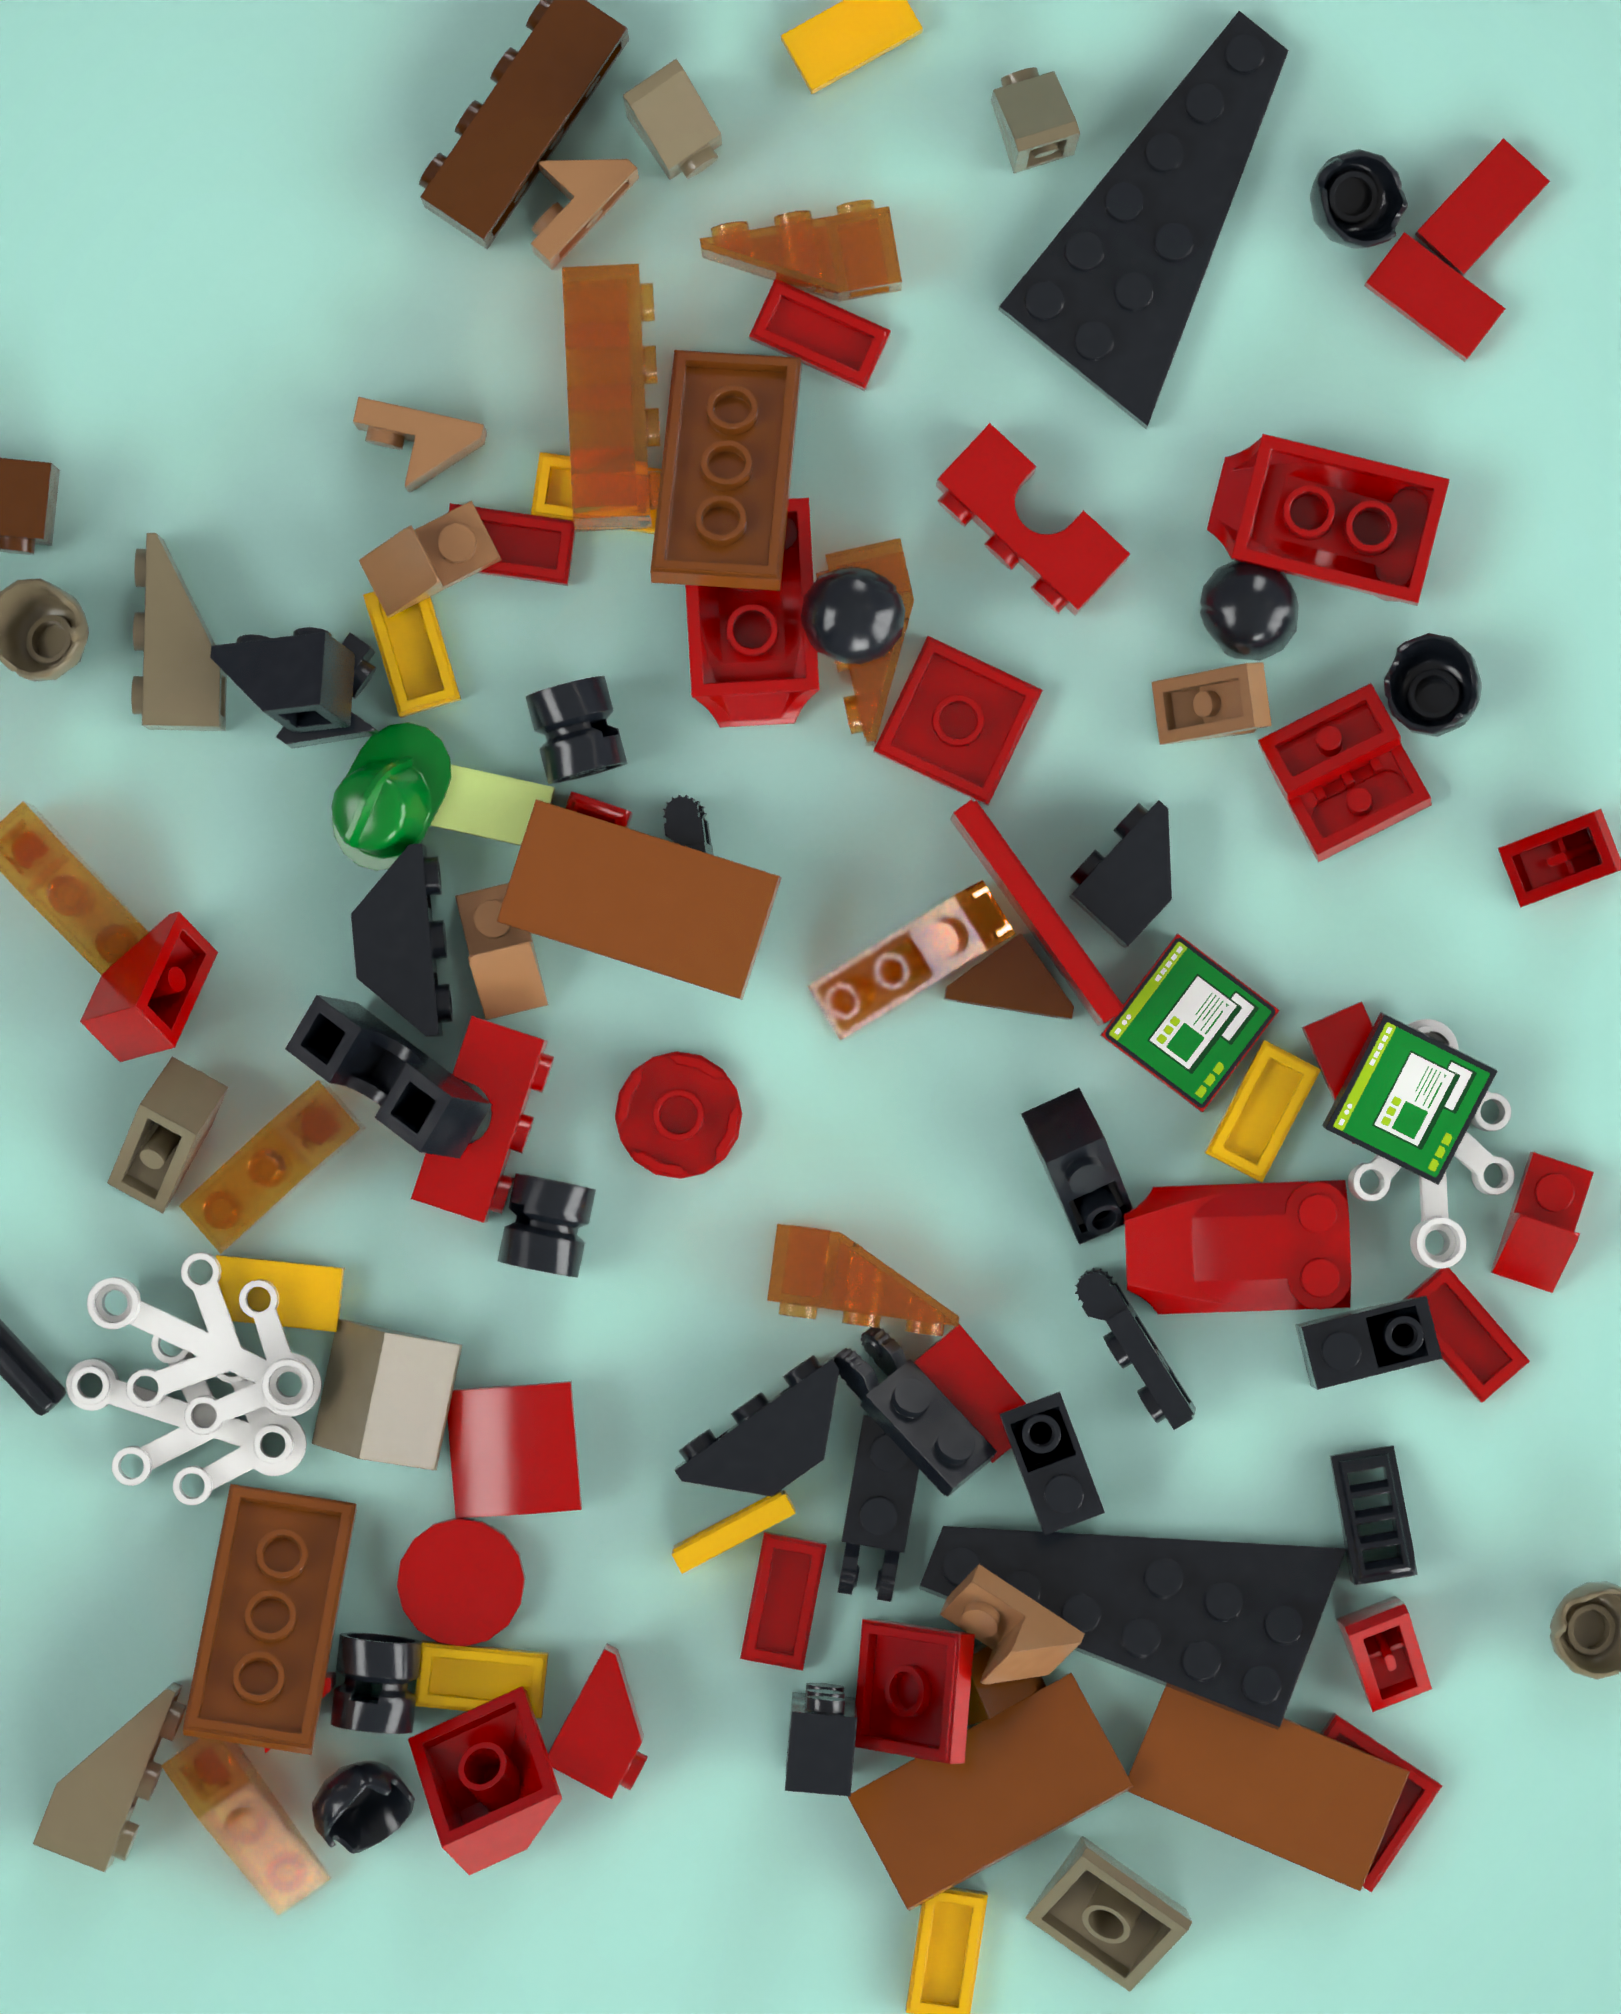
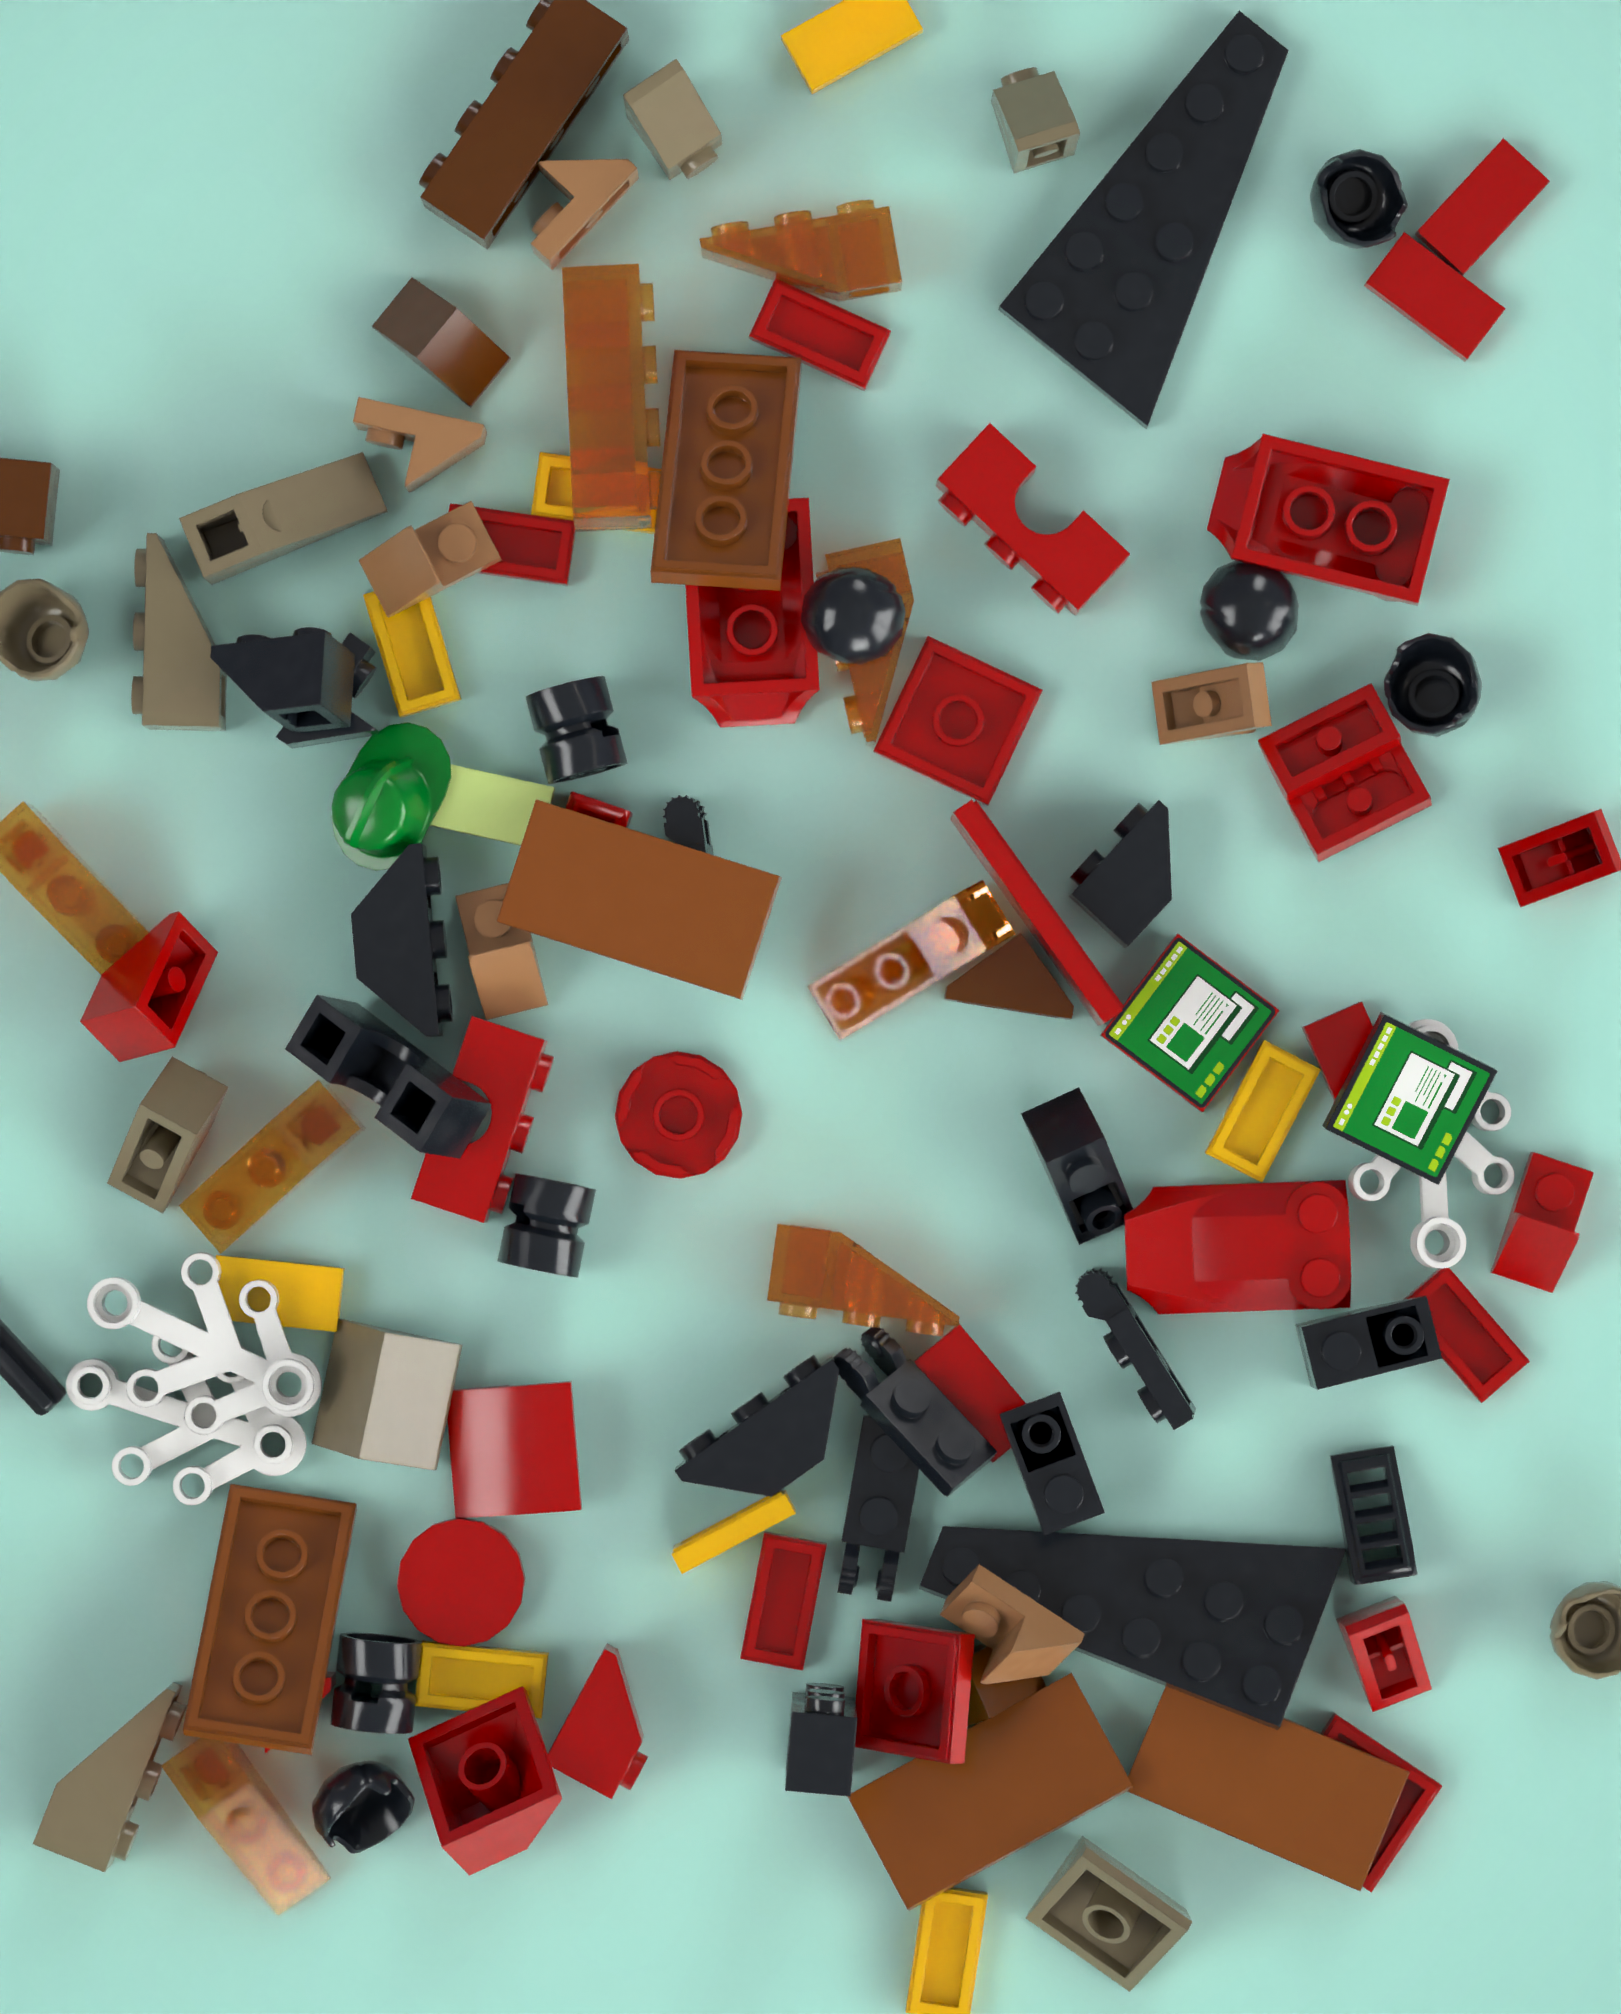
(281, 517): none -> dark tan slope
(441, 341): none -> reddish brown slope

